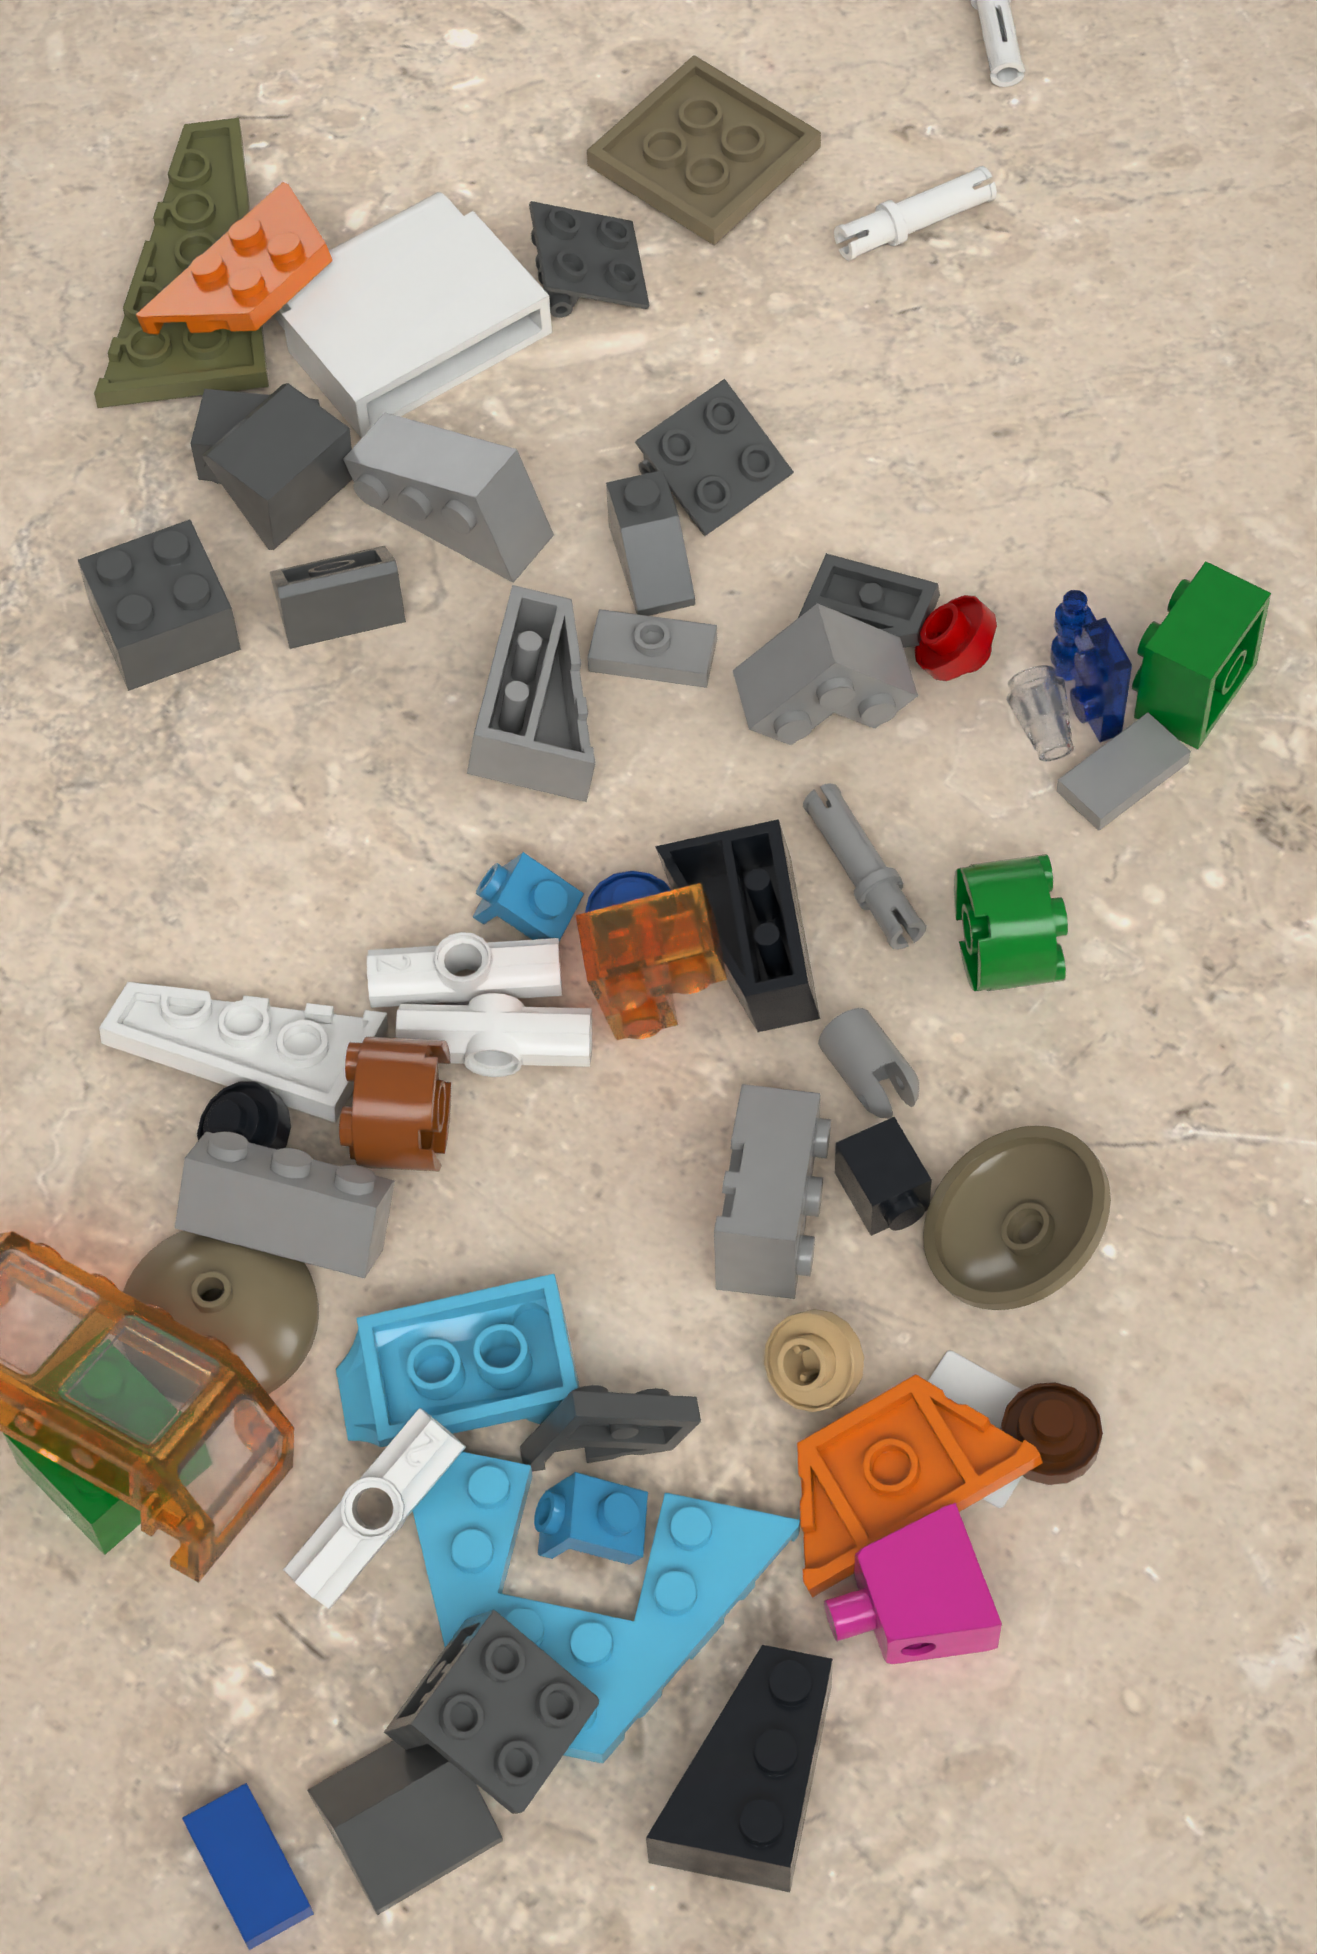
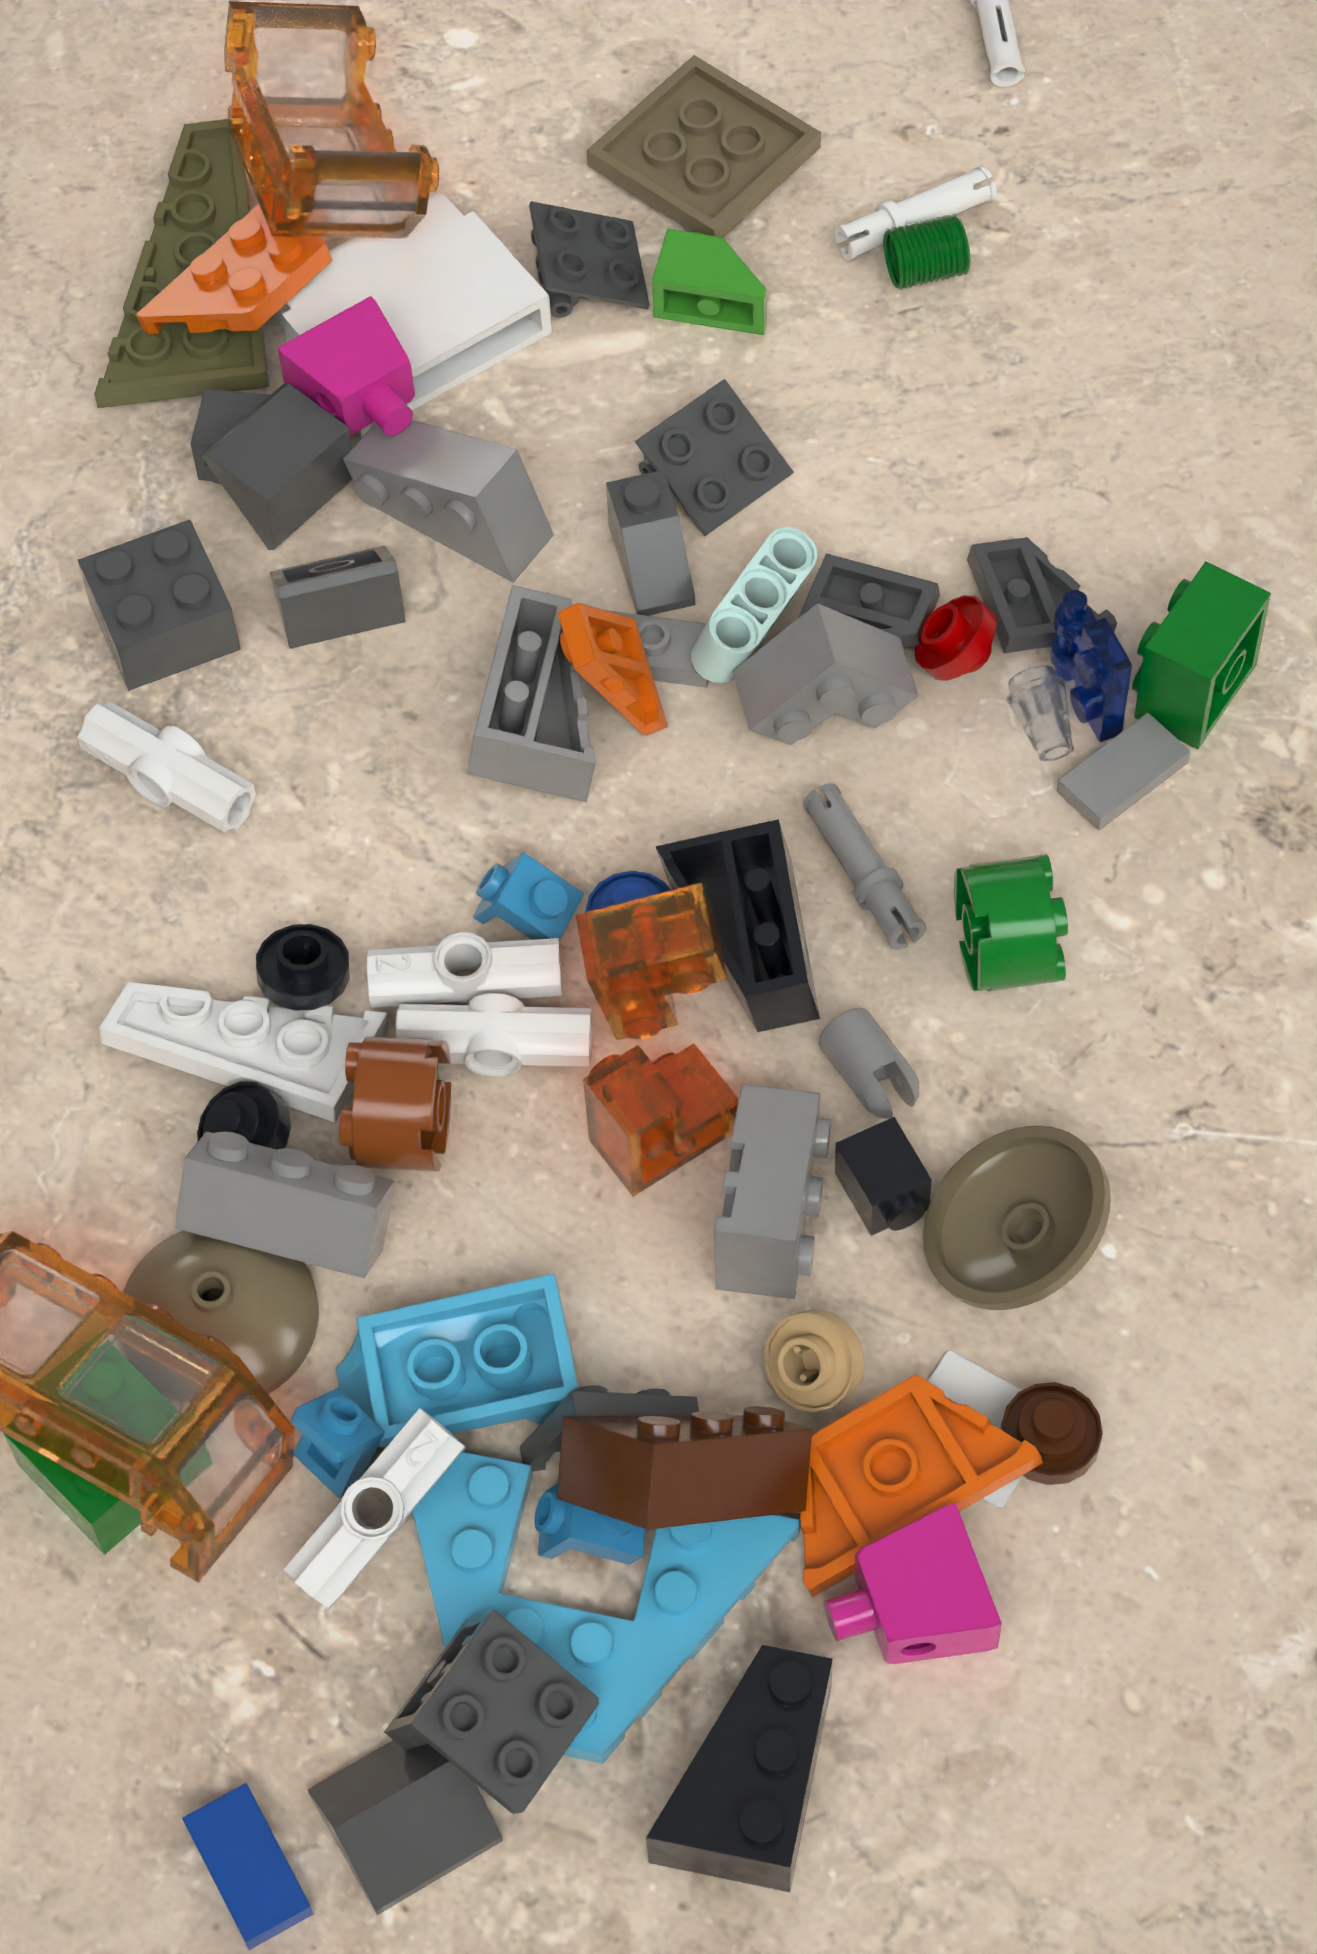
(167, 766): none -> white piece
(302, 967): none -> black plate
(312, 127): none -> windscreen
(335, 1440): none -> dark azure bracket
(353, 369): none -> dark pink torso
(613, 661): none -> orange wing
(656, 1114): none -> clear orange brick
(685, 1466): none -> reddish brown wedge
(706, 284): none -> bright green slope
(753, 604): none -> light aqua beam
(926, 251): none -> green piece
(1022, 592): none -> dark grey wing

